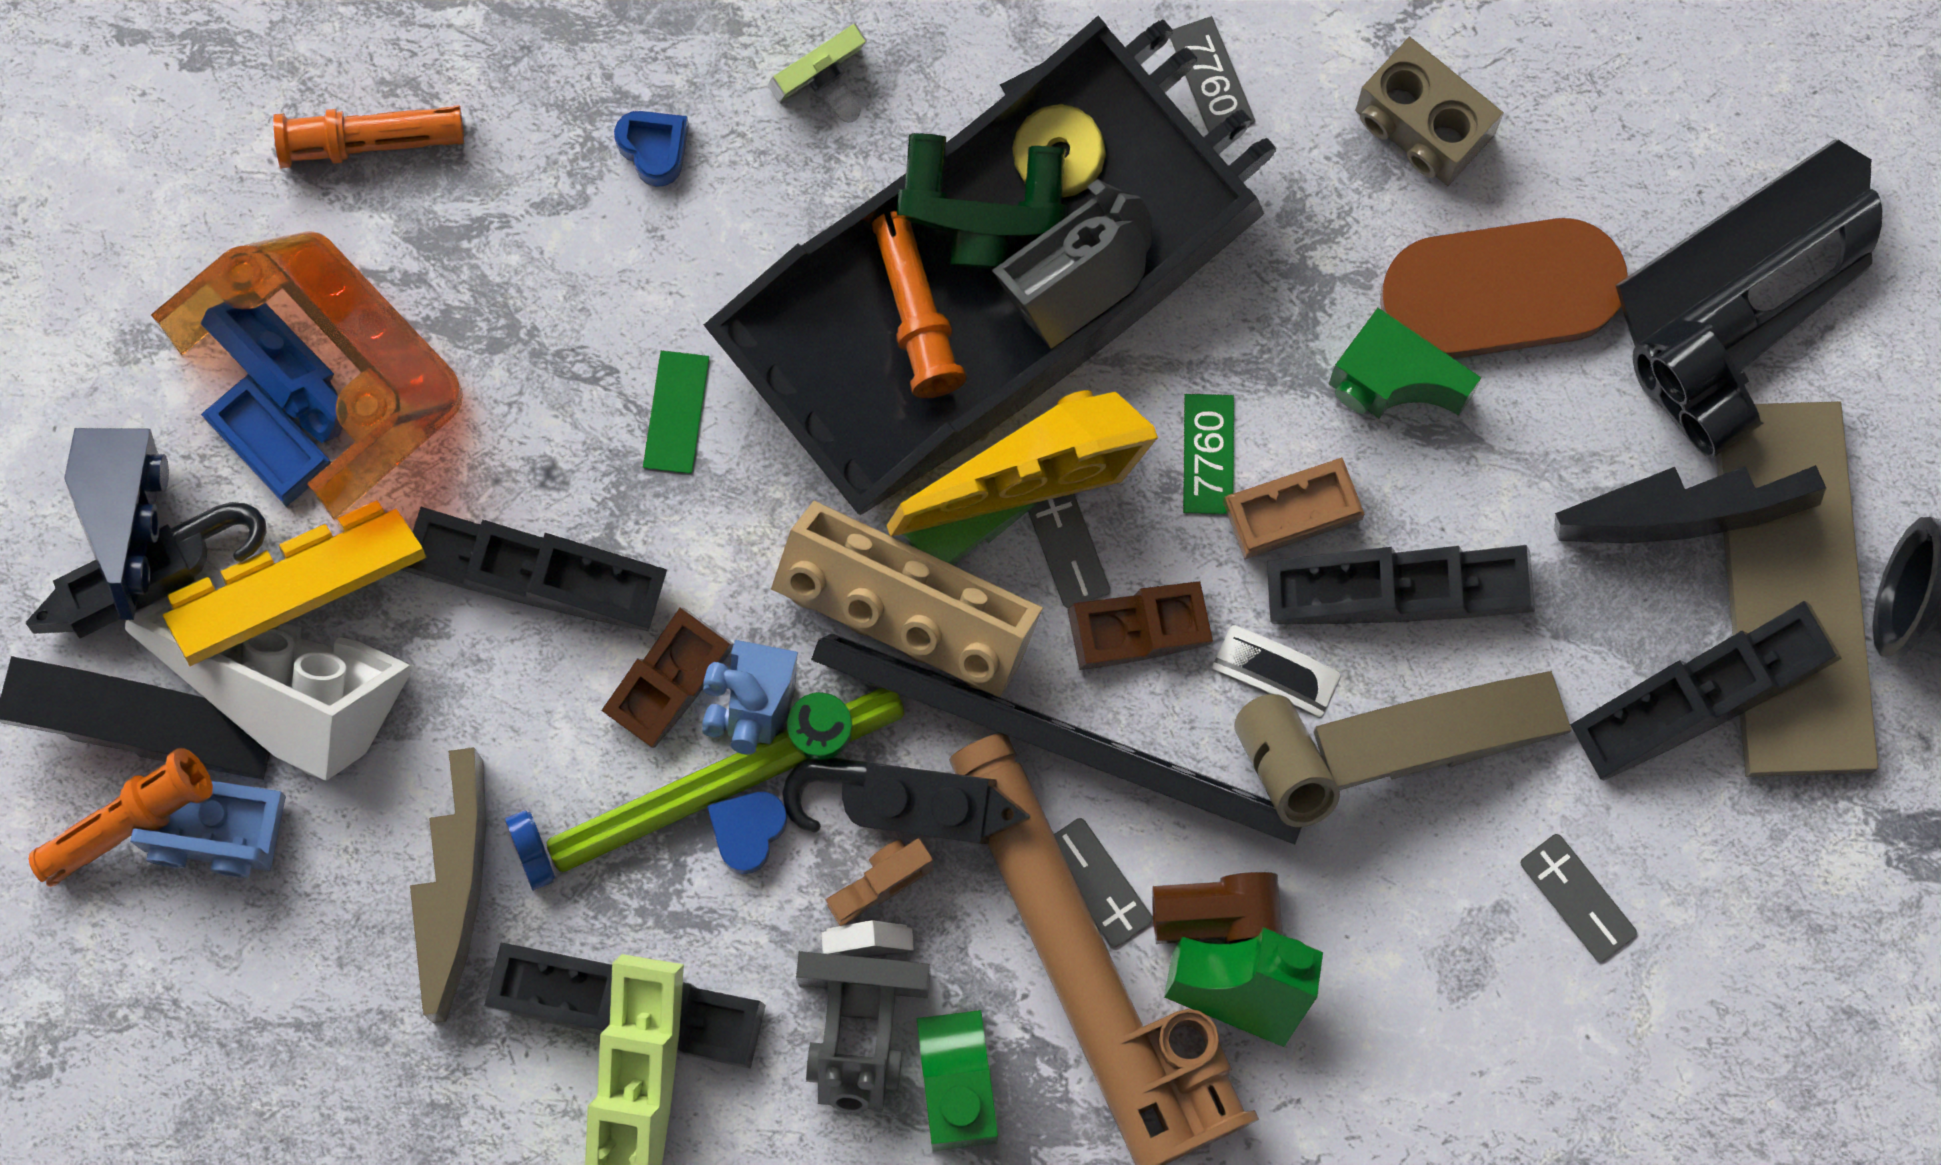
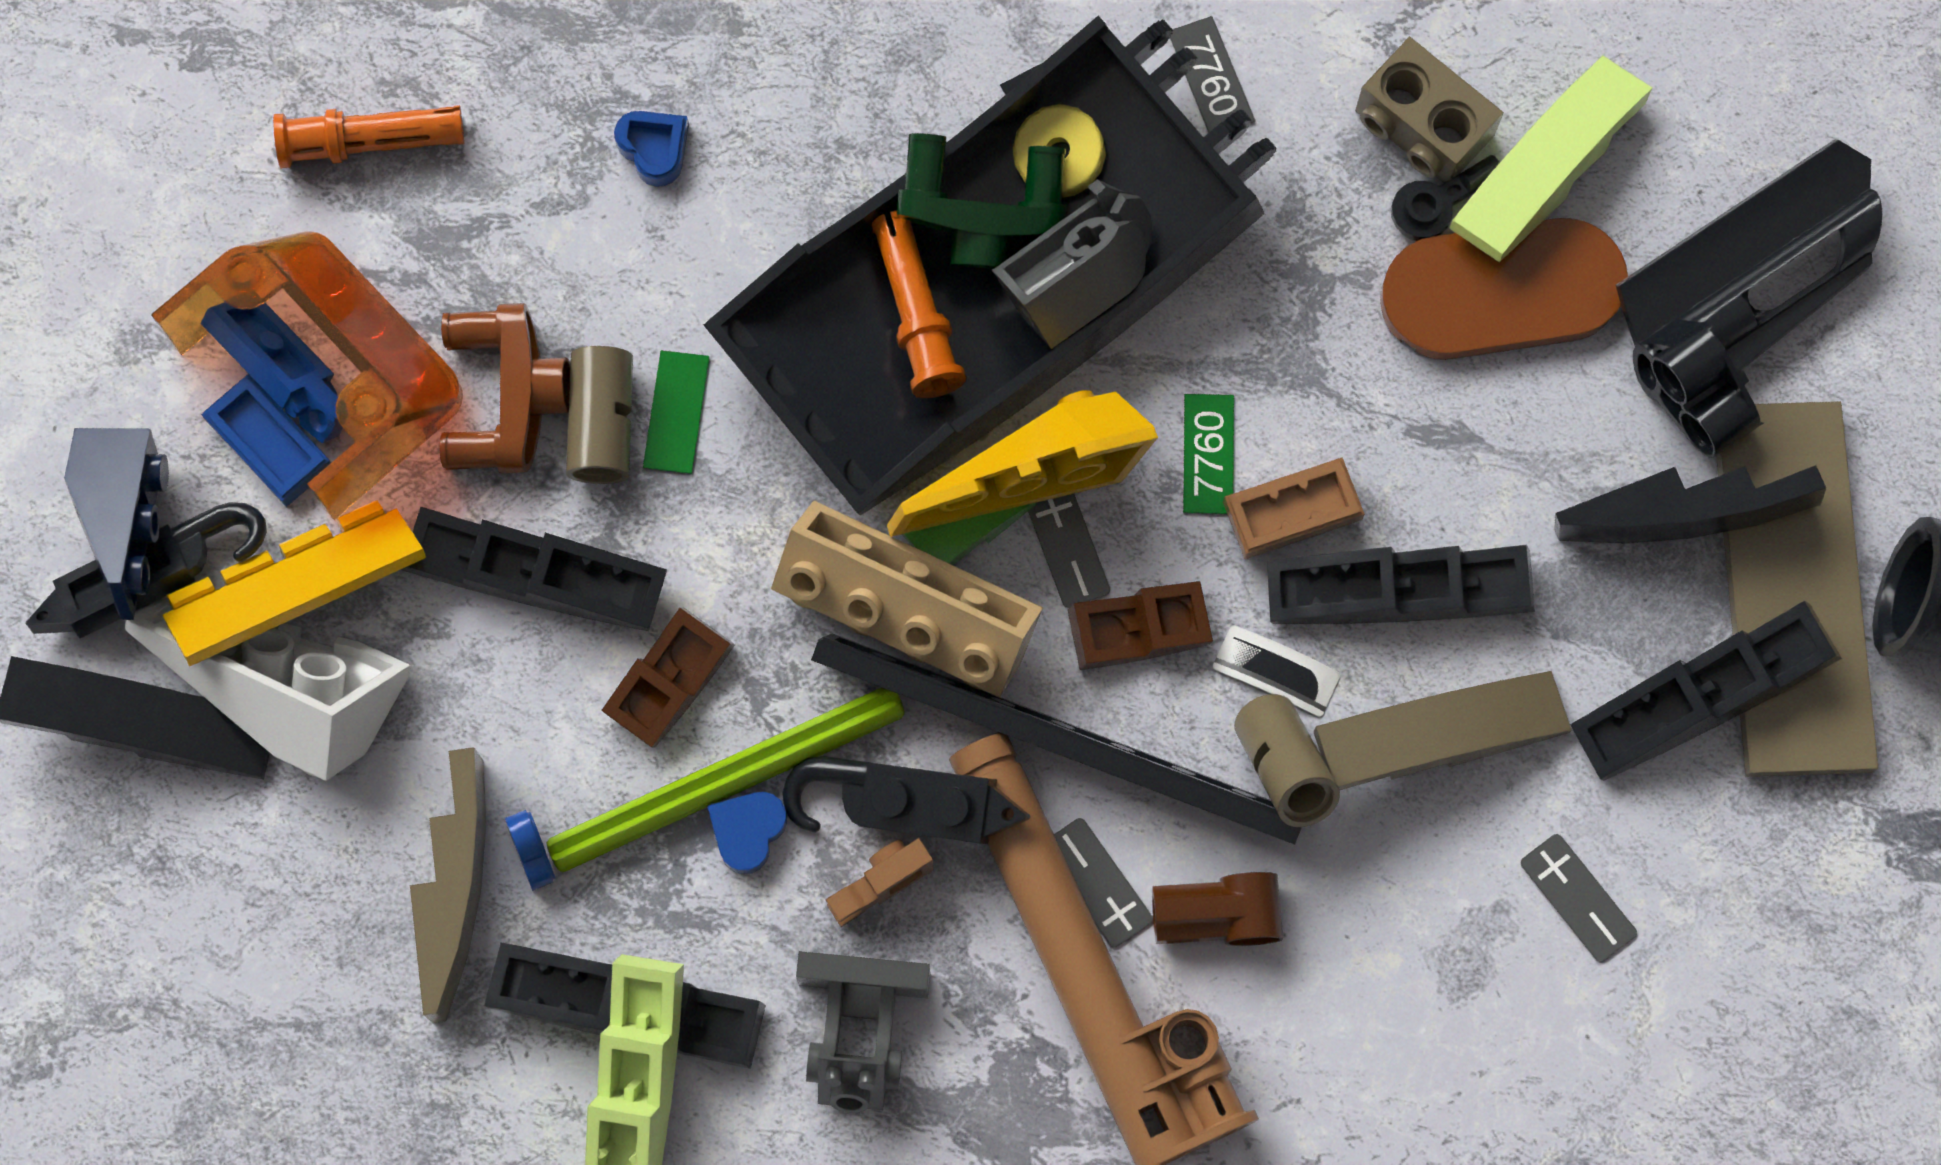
(142, 805): orange pin -> none
(230, 830): medium blue bracket -> none
(527, 389): none -> dark orange connector
(598, 415): none -> dark tan pin
(760, 696): medium blue piece -> none
(819, 726): green tile -> none
(820, 69): piece -> none
(867, 939): white tile -> none
(957, 1081): green arch -> none
(1249, 984): green arch -> none
(1397, 367): green arch -> none
(1426, 208): none -> black plate
(1550, 158): none -> yellowish green slope

